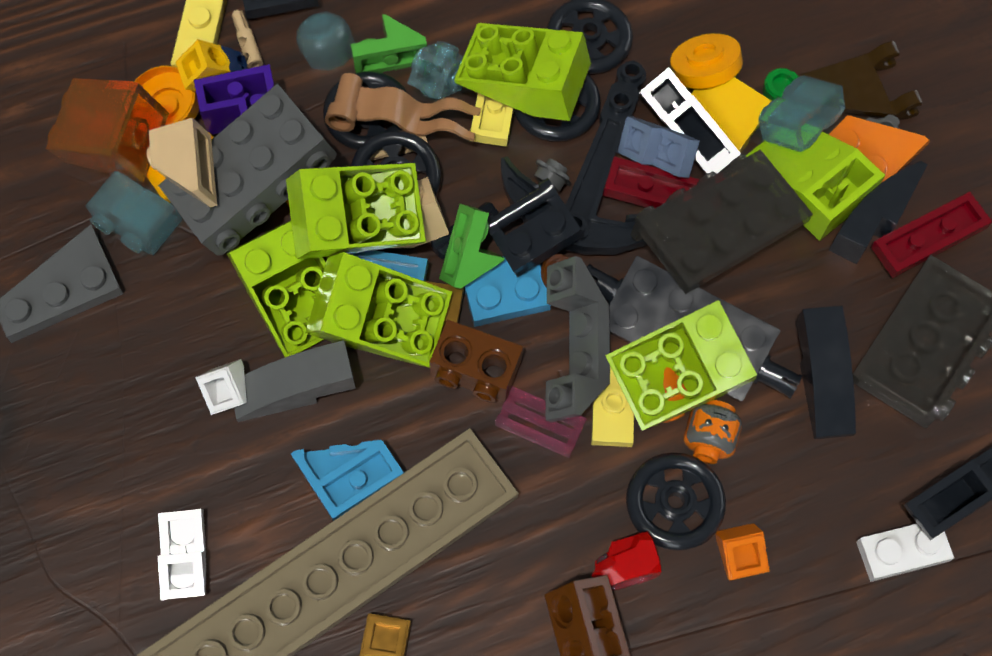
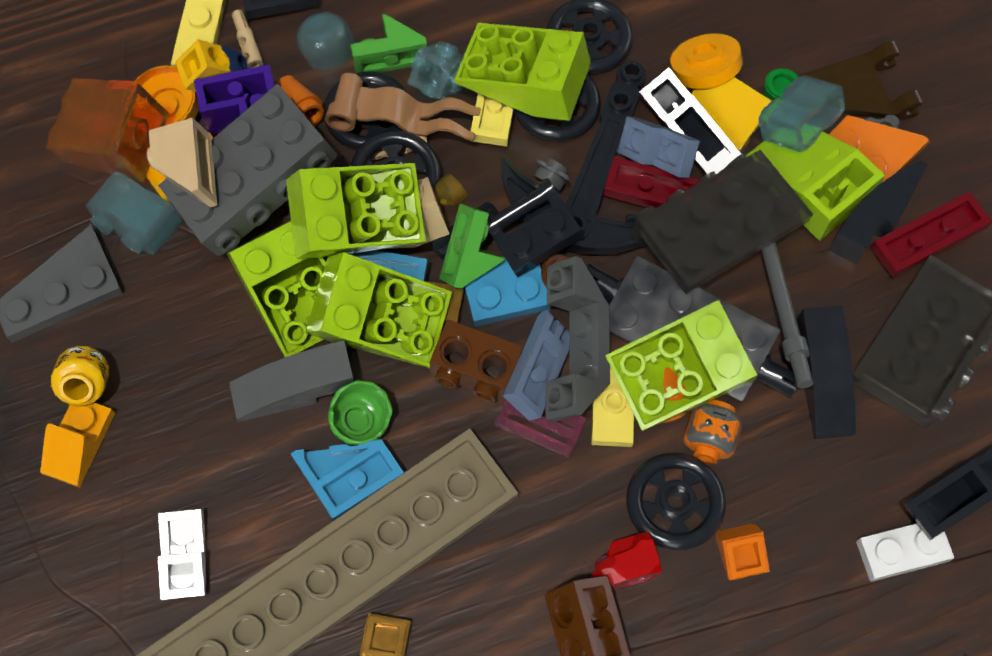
(74, 444): none -> light orange slope
(80, 376): none -> yellow head
(223, 386): white slope -> none
(303, 98): none -> orange cone
(359, 413): none -> bright green hair
(449, 191): none -> clear yellow hinge
(538, 363): none -> sand blue hinge
(794, 345): none -> dark grey bar

